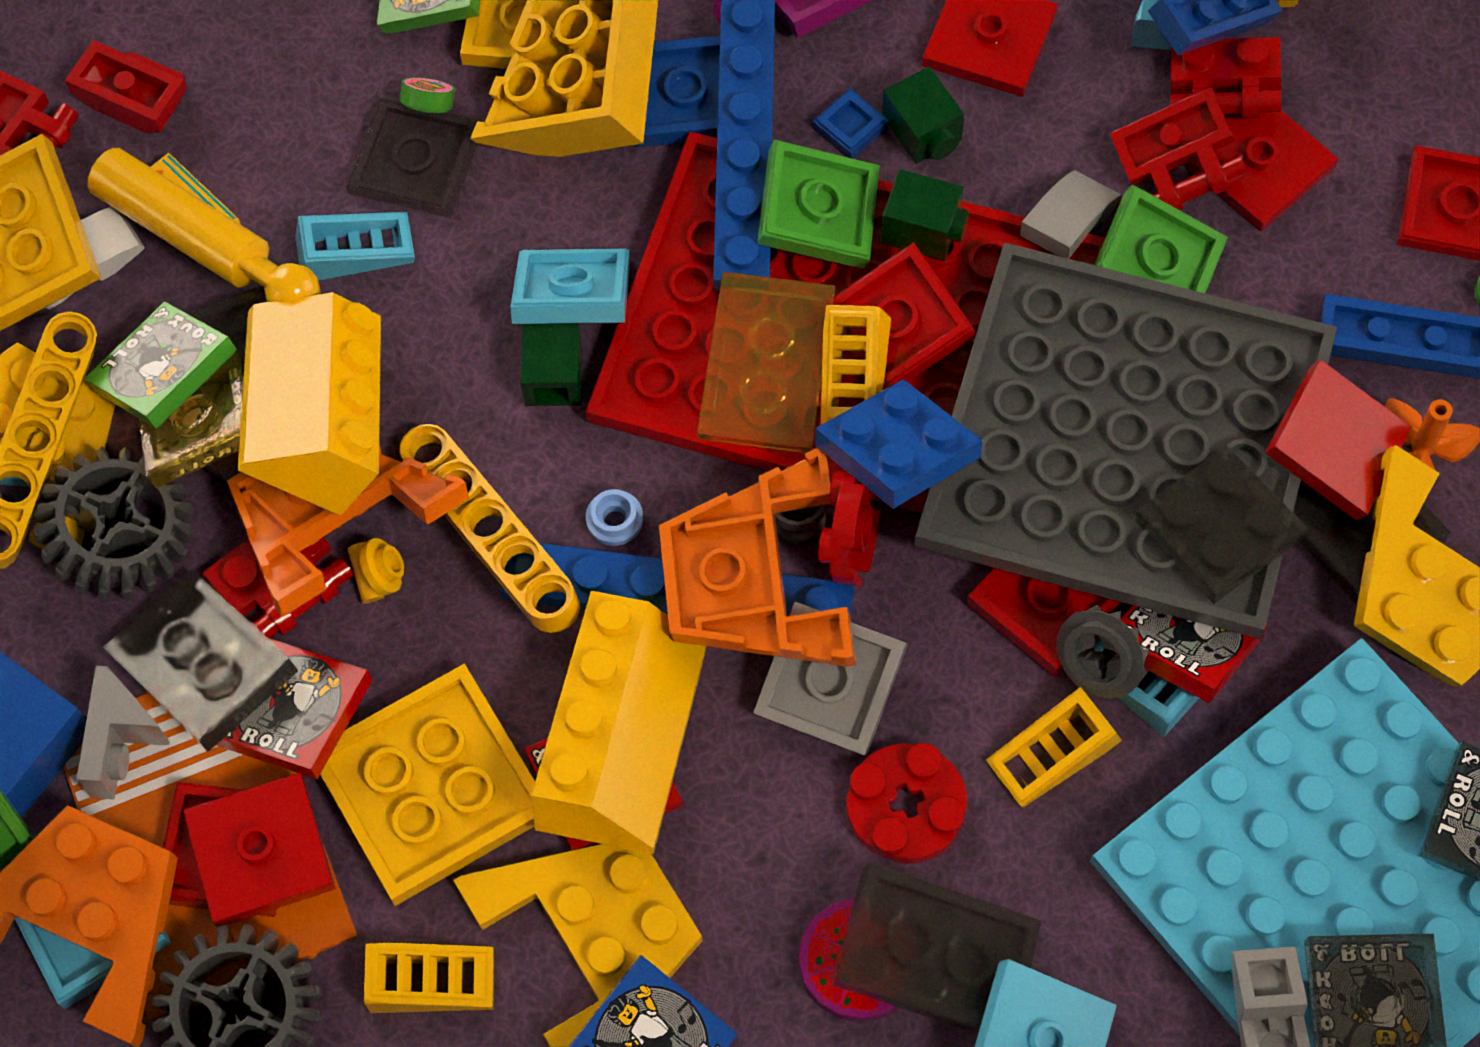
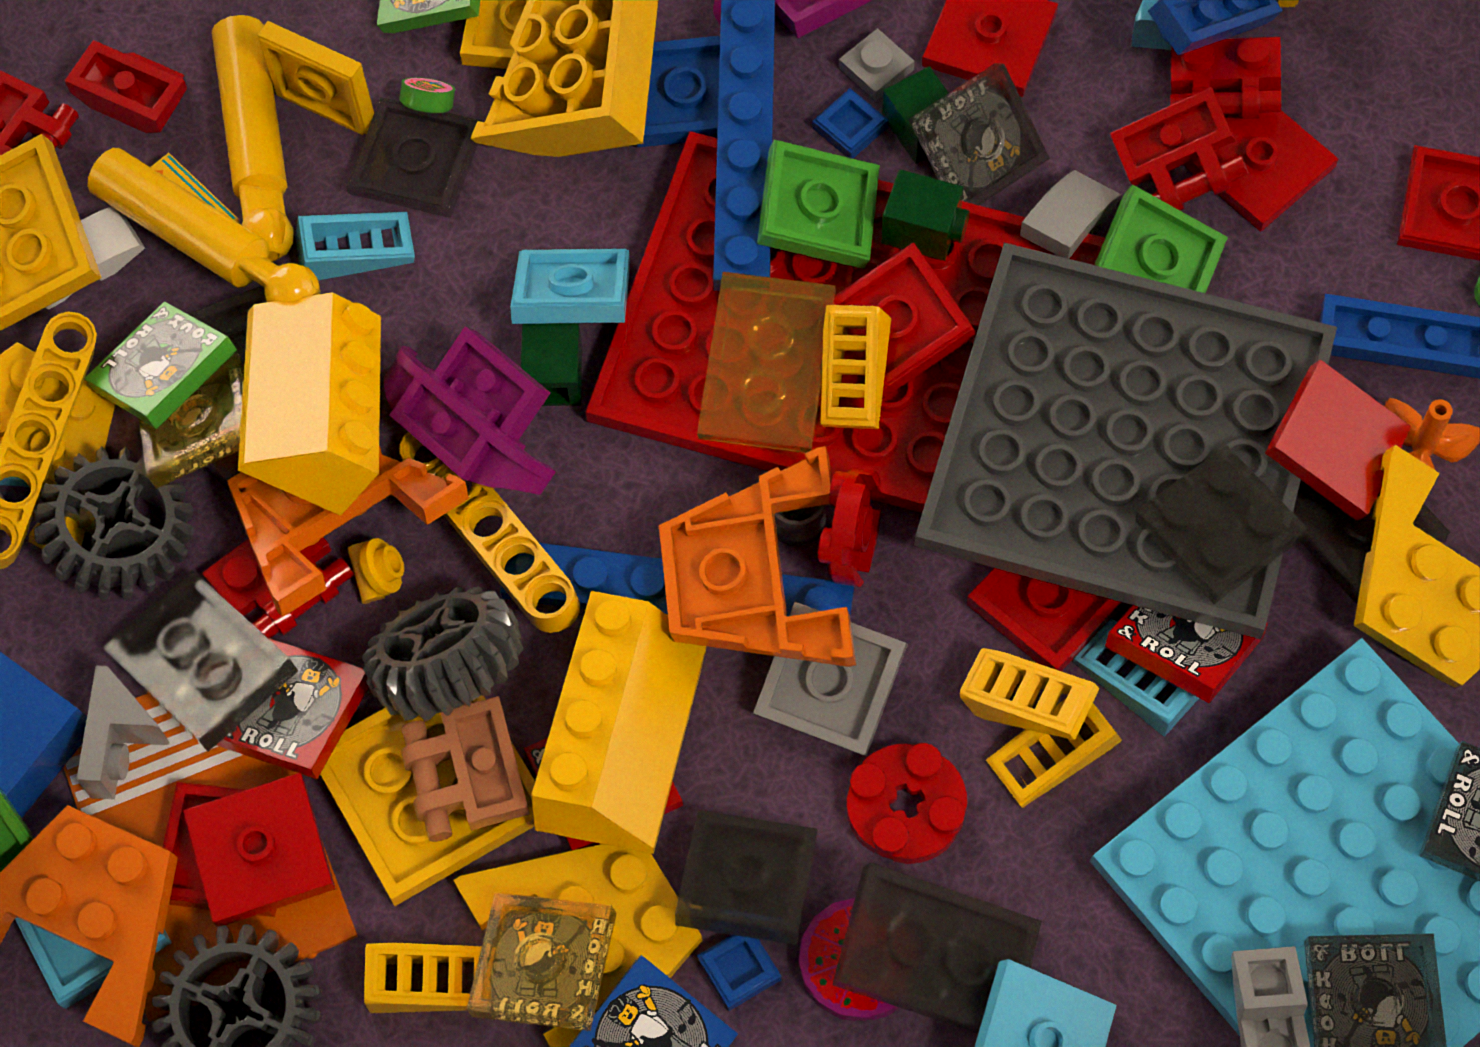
(252, 131): none -> yellow piece
(317, 78): none -> yellow tile
(443, 653): none -> dark grey gear
(471, 412): none -> magenta plate
(483, 764): none -> nougat plate
(542, 961): none -> clear yellow tile
(612, 501): light blue plate -> none
(739, 969): none -> blue tile
(746, 877): none -> clear smoke plate
(876, 64): none -> light grey plate
(898, 443): blue plate -> none
(980, 135): none -> clear smoke tile
(994, 679): none -> yellow slope
(1089, 667): dark grey gear -> none

